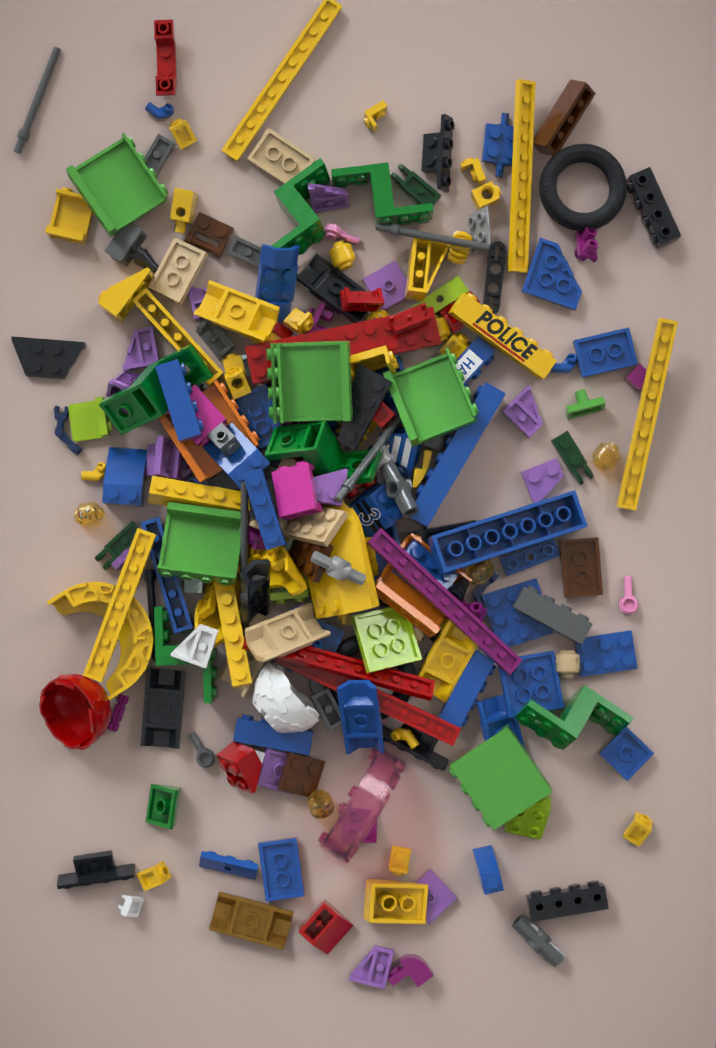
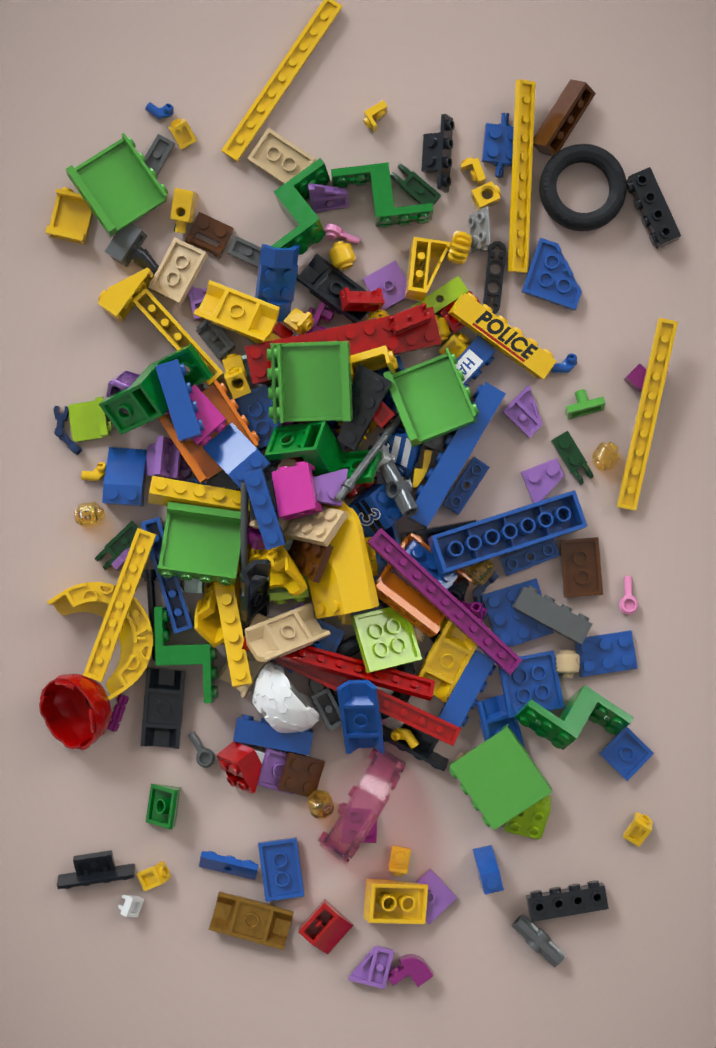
(24, 134): dark grey bar -> none
(46, 357): black wing -> none
(142, 349): medium lavender wing -> none
(166, 57): red slope -> none
(197, 646): white wing -> none
(224, 440): dark grey brick -> none
(338, 568): light grey axle -> none
(396, 230): dark grey bar -> none
(459, 495): none -> blue tile
(586, 245): magenta hips -> none
(605, 352): blue plate -> none

